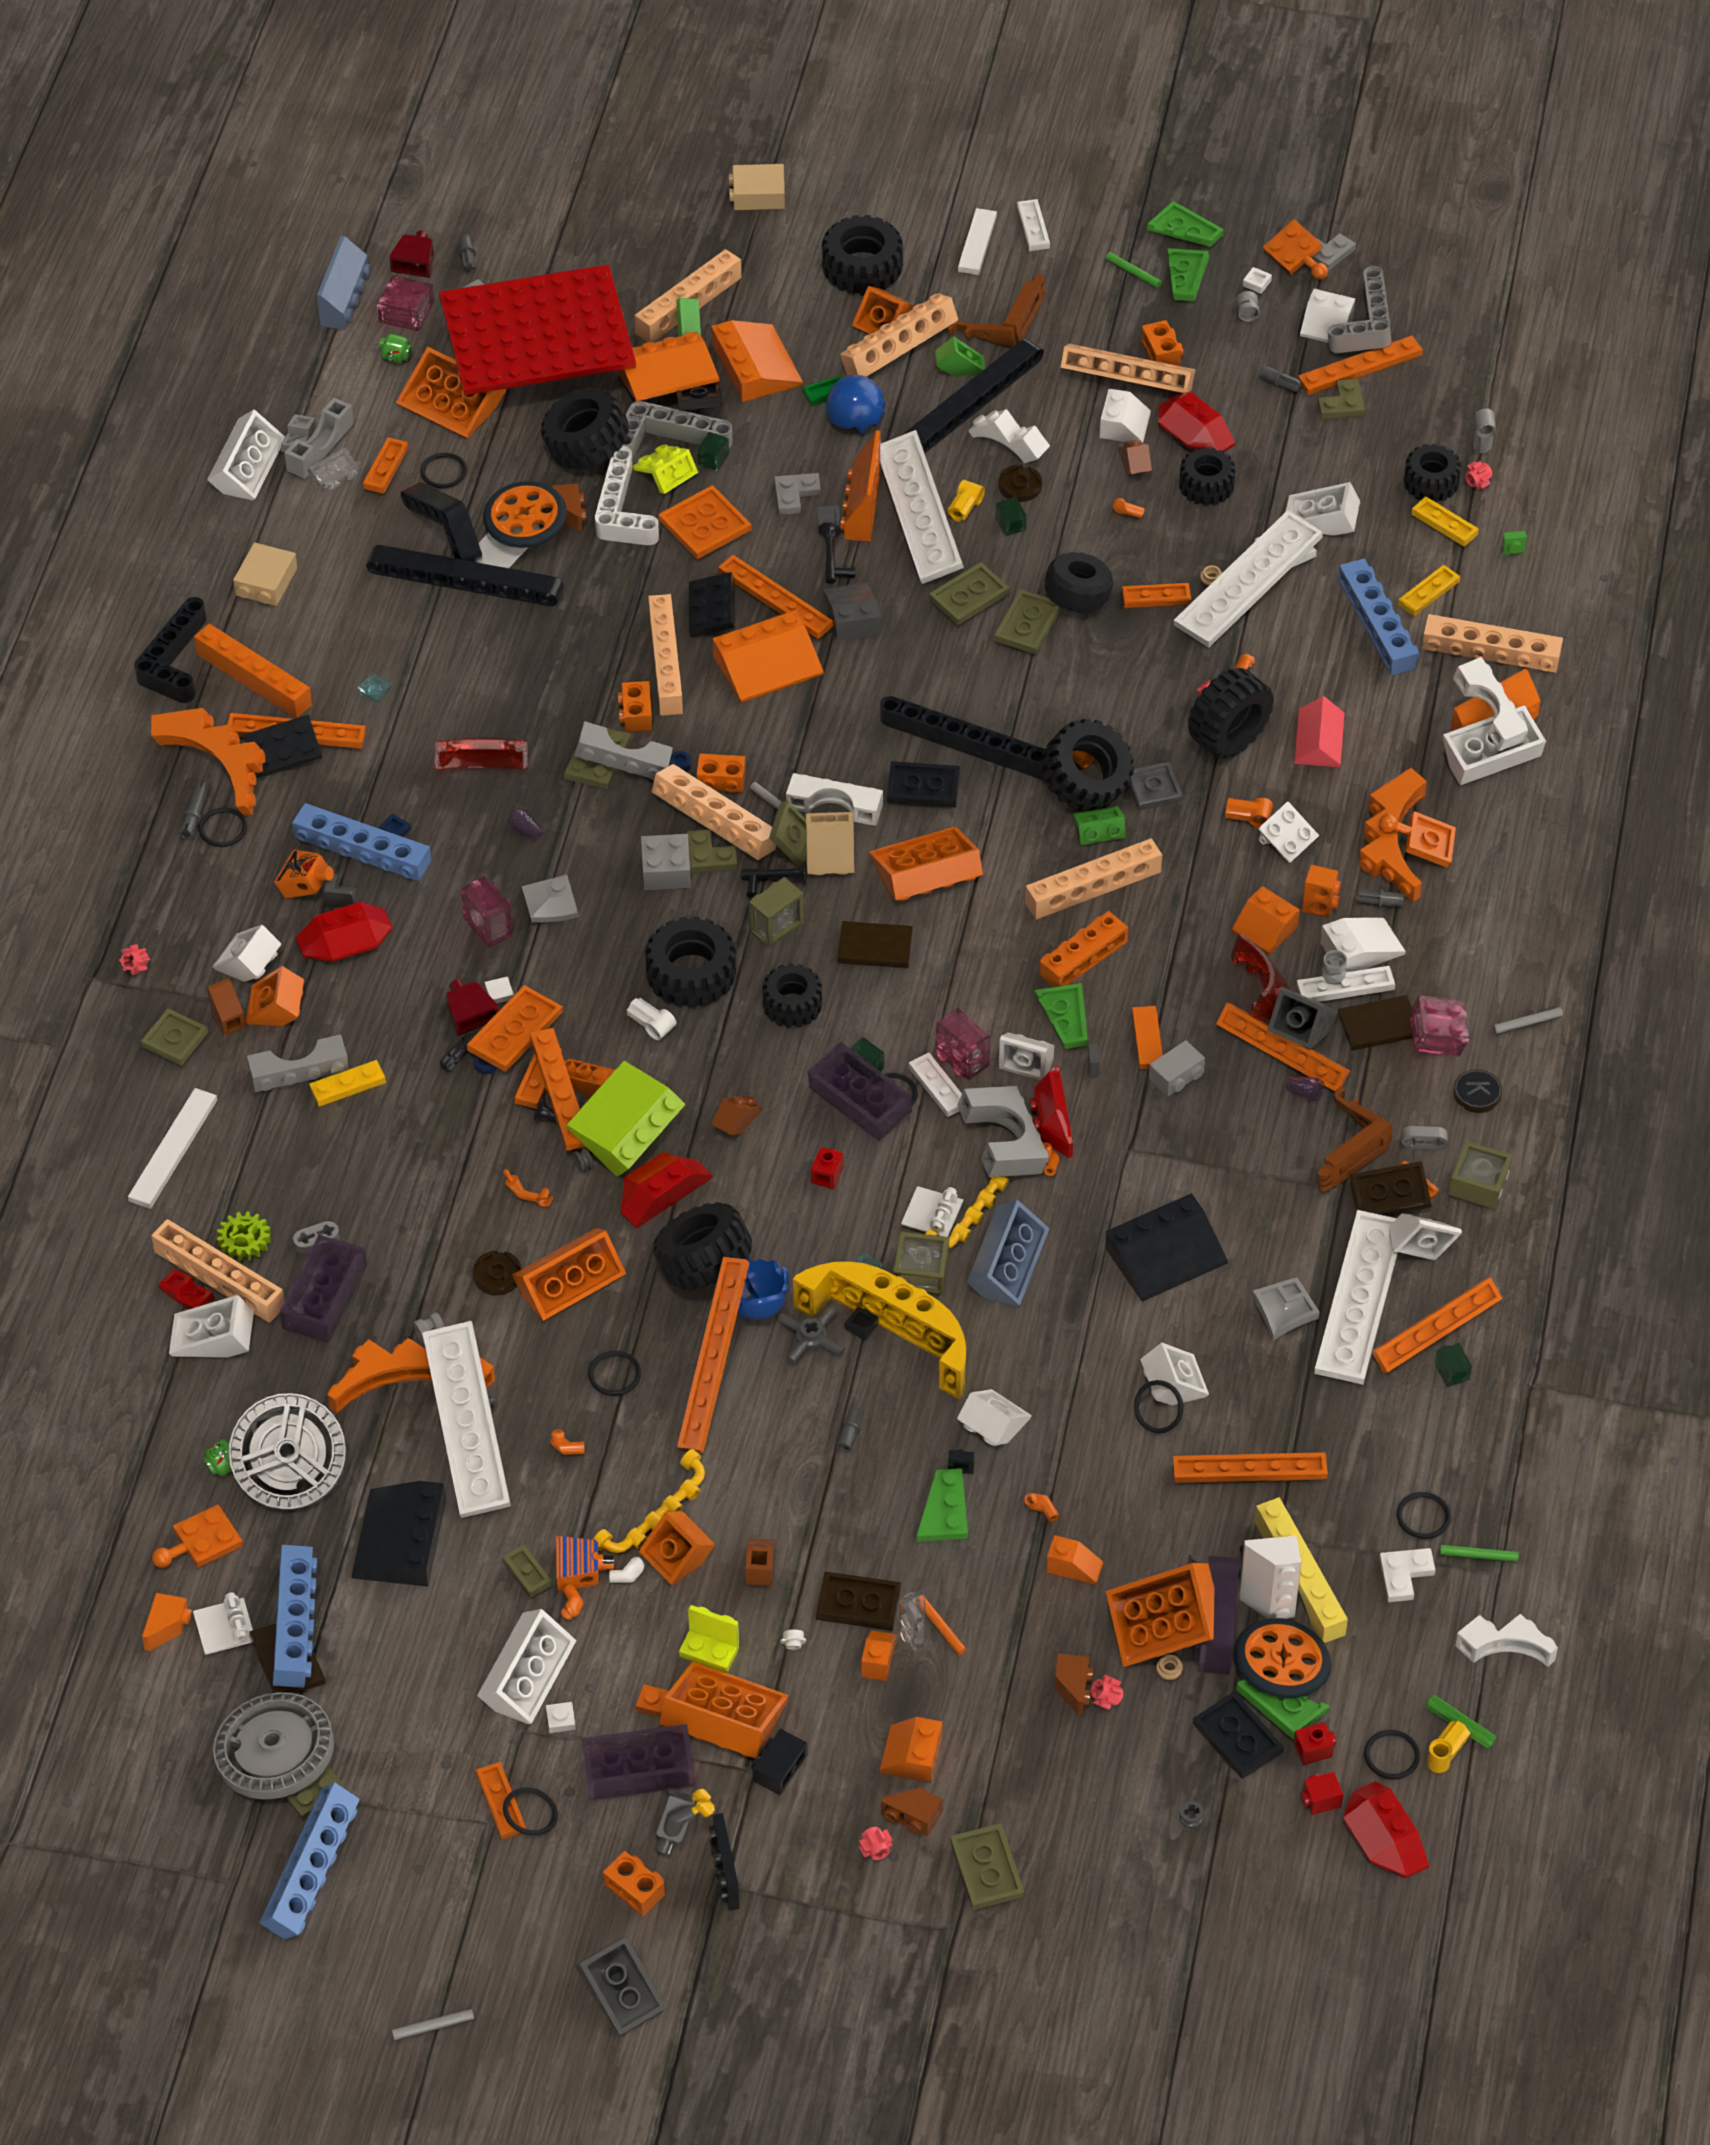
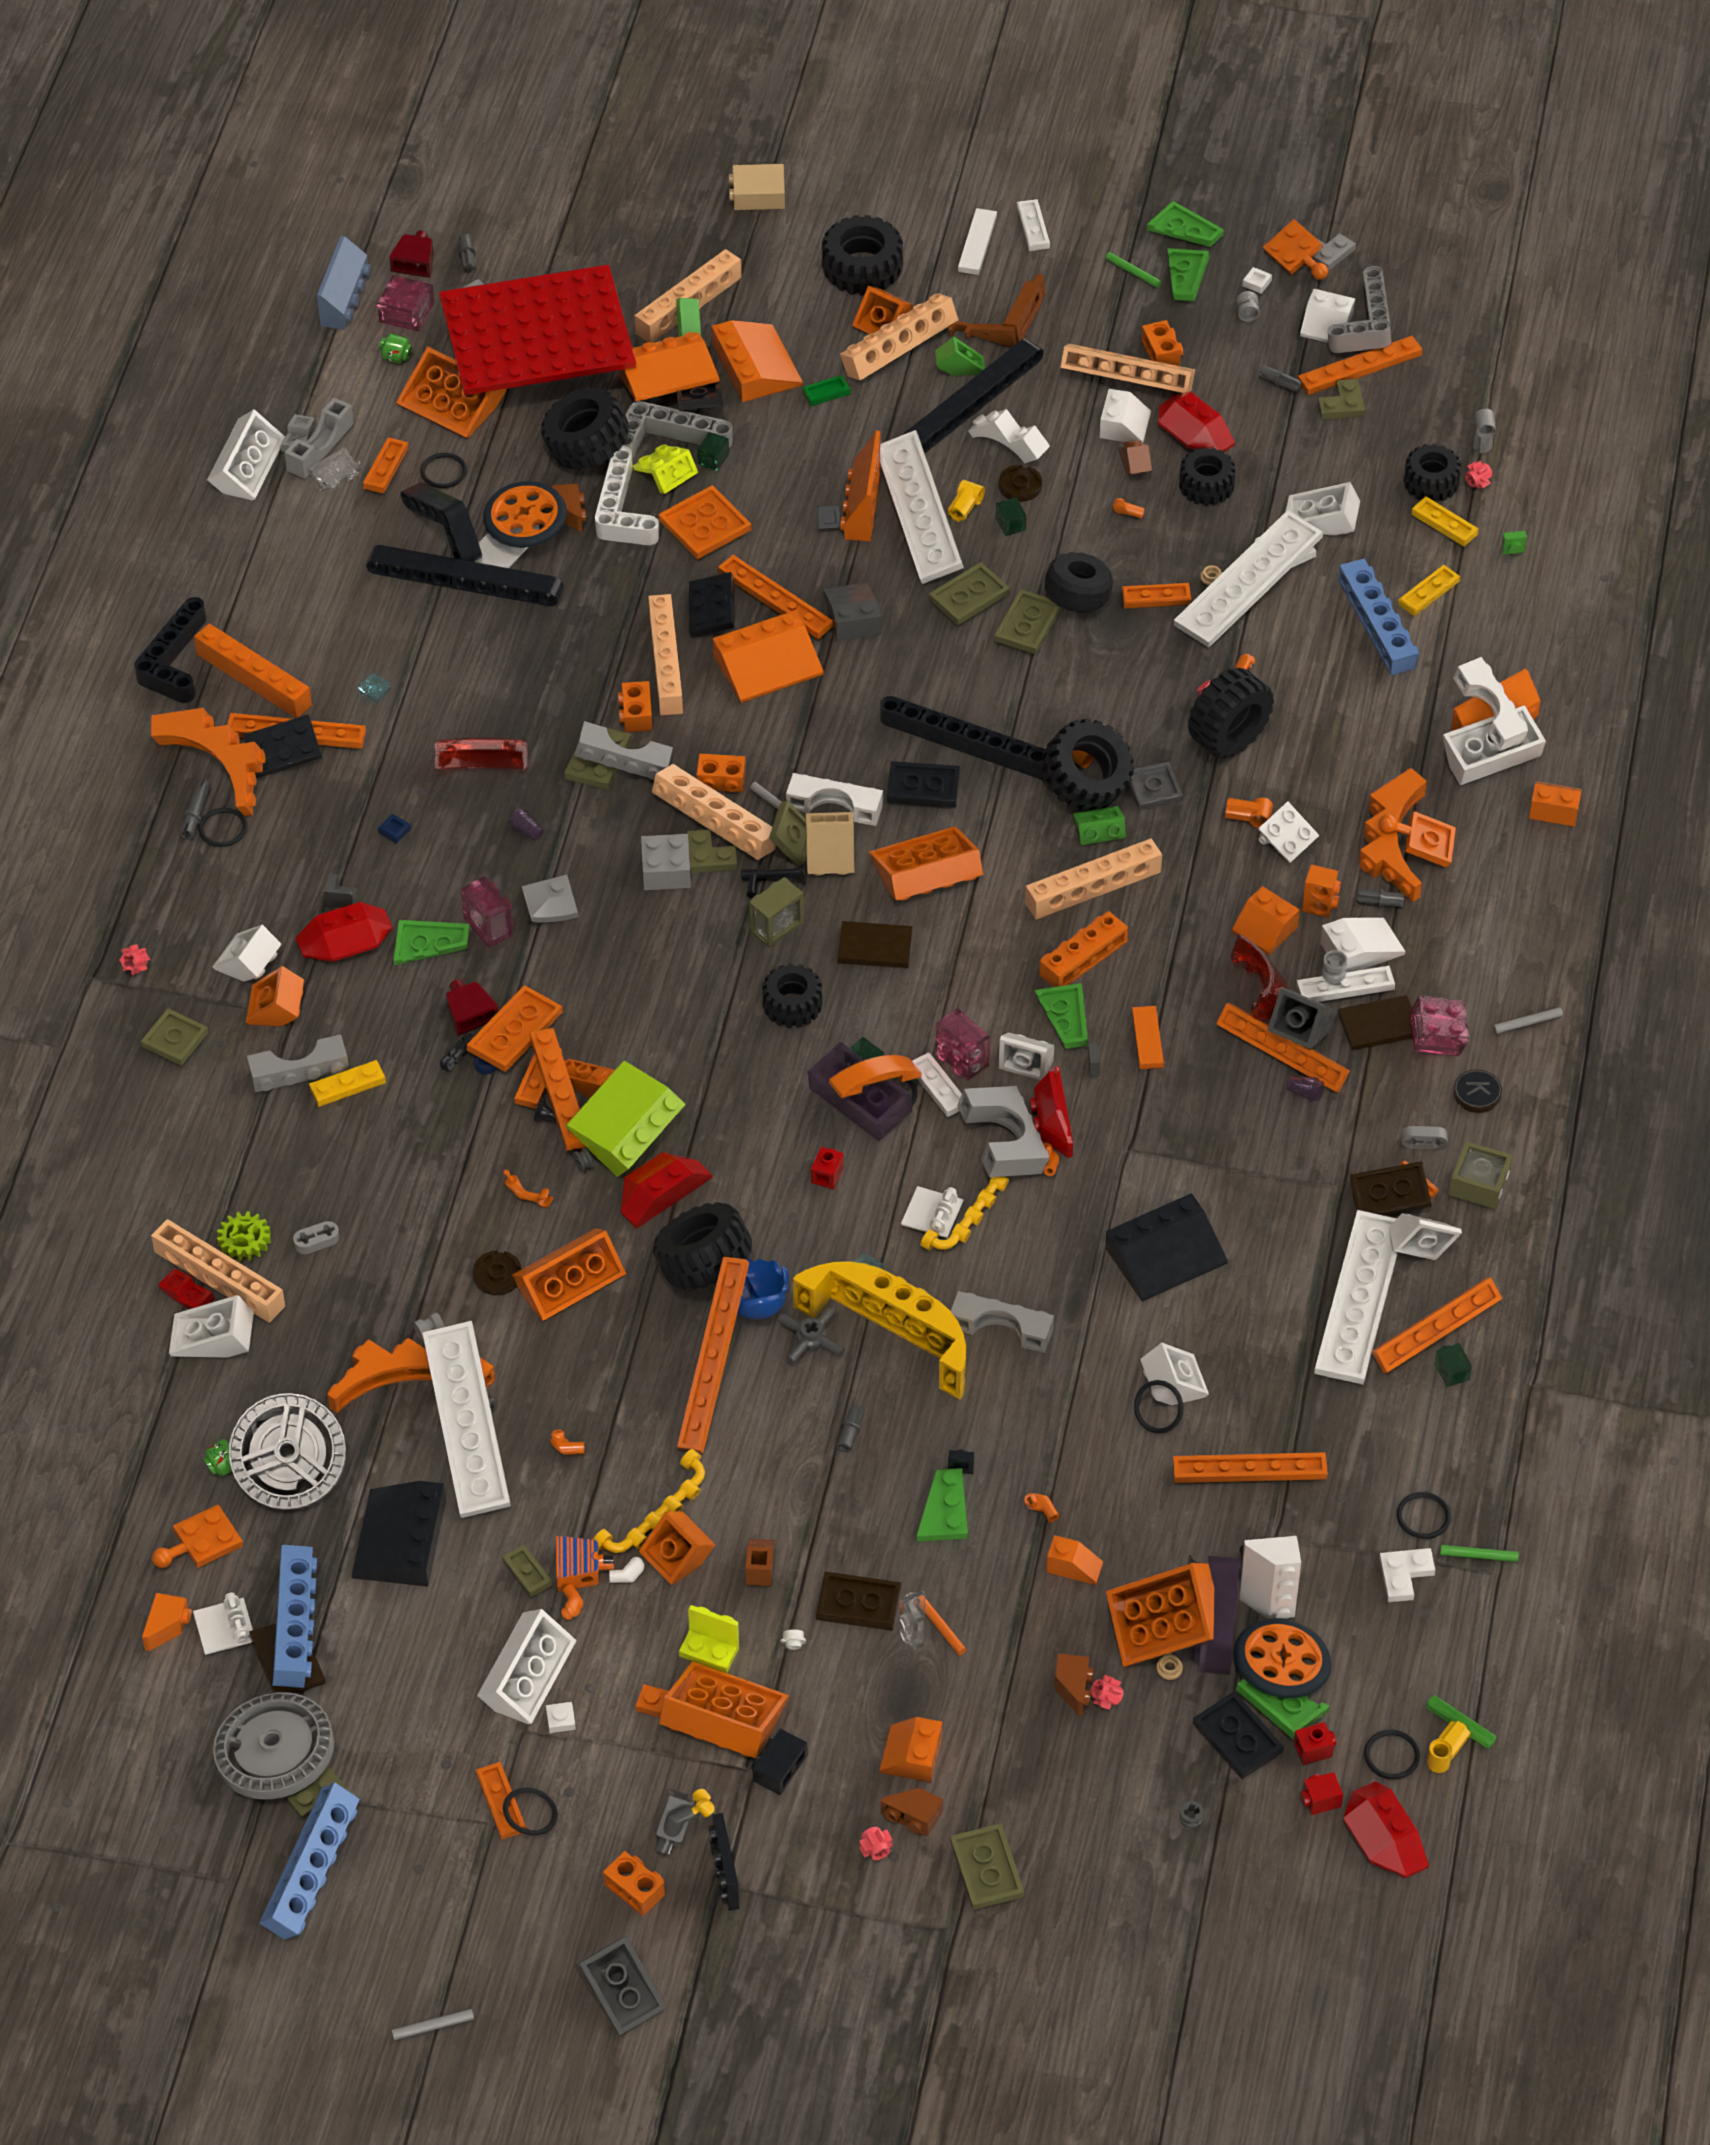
(172, 1148): white tile -> none
(226, 1007): dark orange slope -> none
(265, 574): tan brick -> none
(303, 874): orange torso -> none
(323, 1288): clear purple brick -> none
(361, 842): medium blue brick -> none
(428, 939): none -> bright green wing
(499, 989): white tile -> none
(613, 1392): black tyre -> none
(638, 1762): clear purple brick -> none
(656, 1022): white piece -> none
(681, 760): dark blue tile -> none
(690, 985): black tyre -> none
(736, 1114): dark orange slope -> none
(792, 487): light grey plate -> none
(830, 532): black piece -> none
(855, 403): blue piece -> none
(861, 1322): black plate -> none
(876, 1069): none -> orange slope
(878, 1655): orange slope -> none
(923, 1260): piece -> none
(992, 1417): white slope -> none
(1008, 1254): sand blue slope -> none
(1031, 1326): none -> light grey arch
(1177, 1068): light grey brick -> none
(1285, 1306): light grey plate -> none
(1319, 734): coral slope -> none
(1319, 1600): light yellow arch -> none
(1359, 1149): dark orange hinge -> none
(1492, 643): light nougat brick -> none
(1519, 1636): white arch -> none
(1555, 803): none -> orange slope

